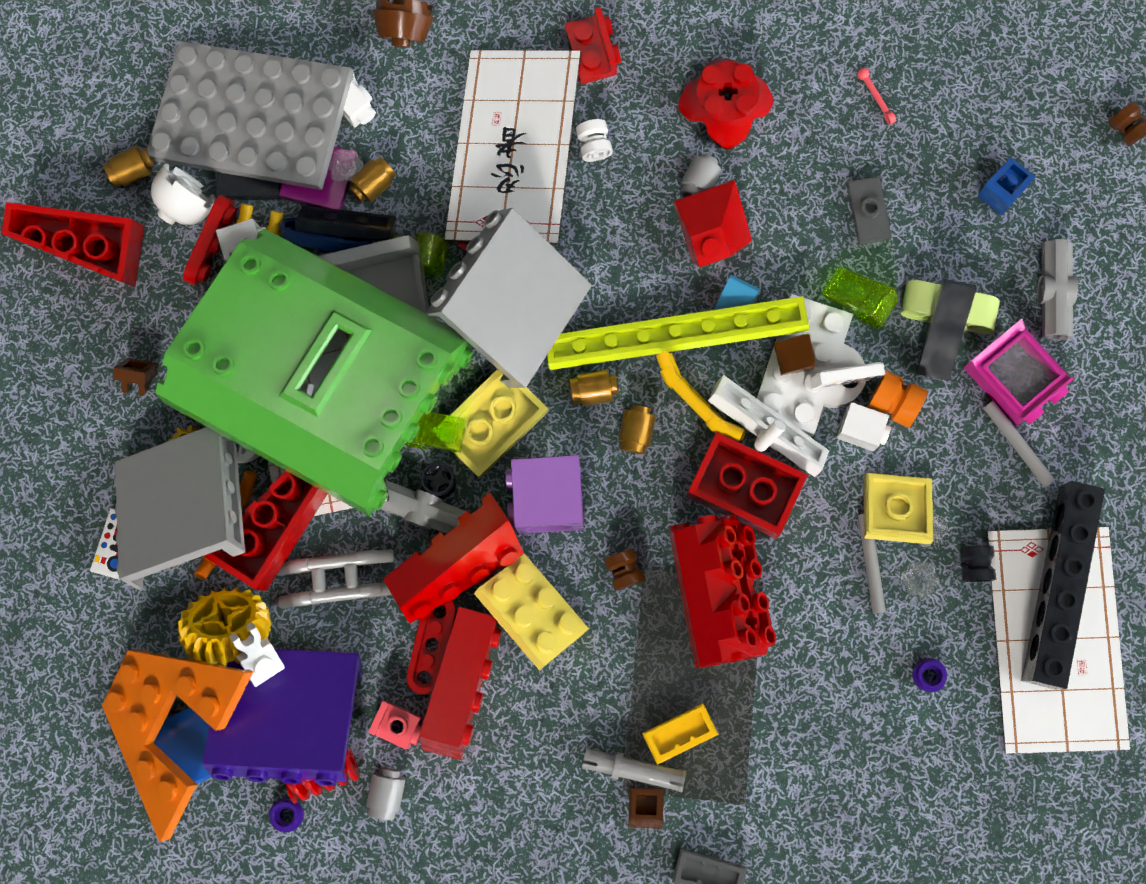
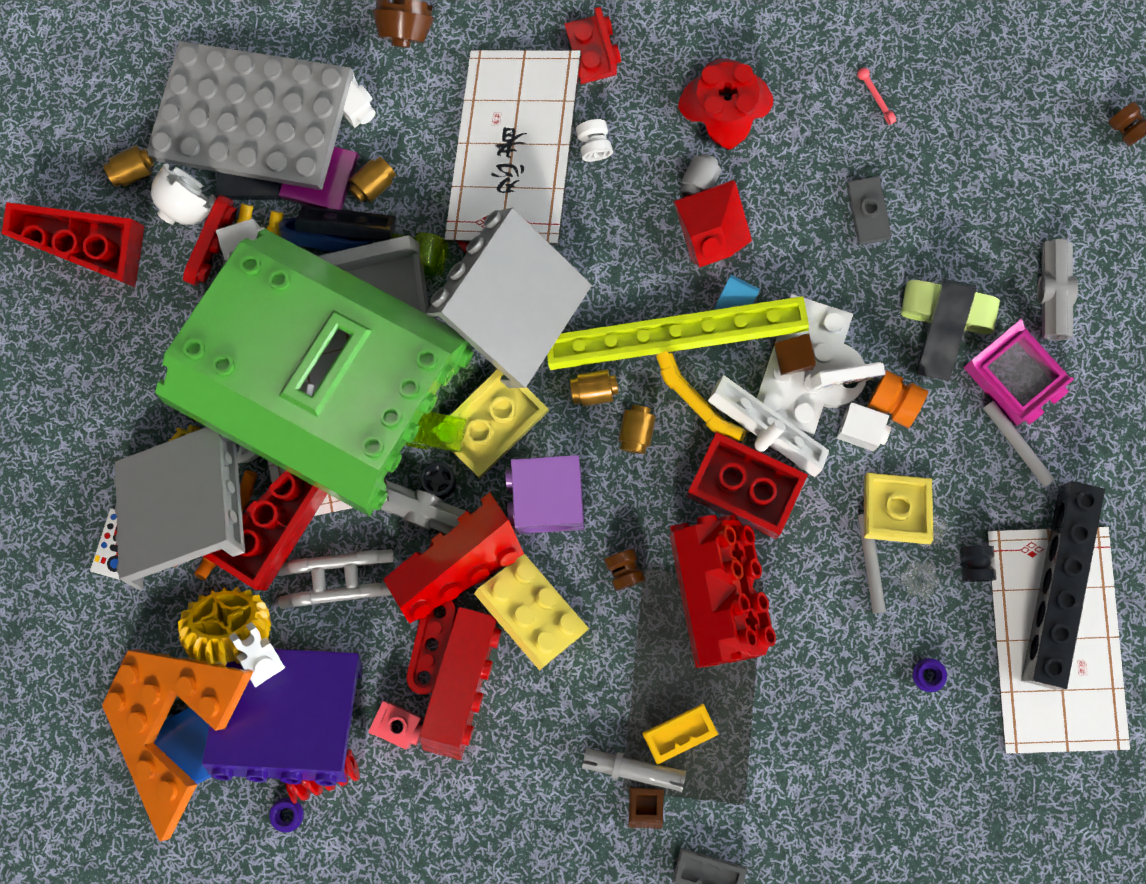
(137, 372): reddish brown tile -> none
(345, 165): clear plant -> none
(385, 793): light grey brick -> none
(866, 297): clear neon green plate -> none
(1006, 186): blue slope -> none

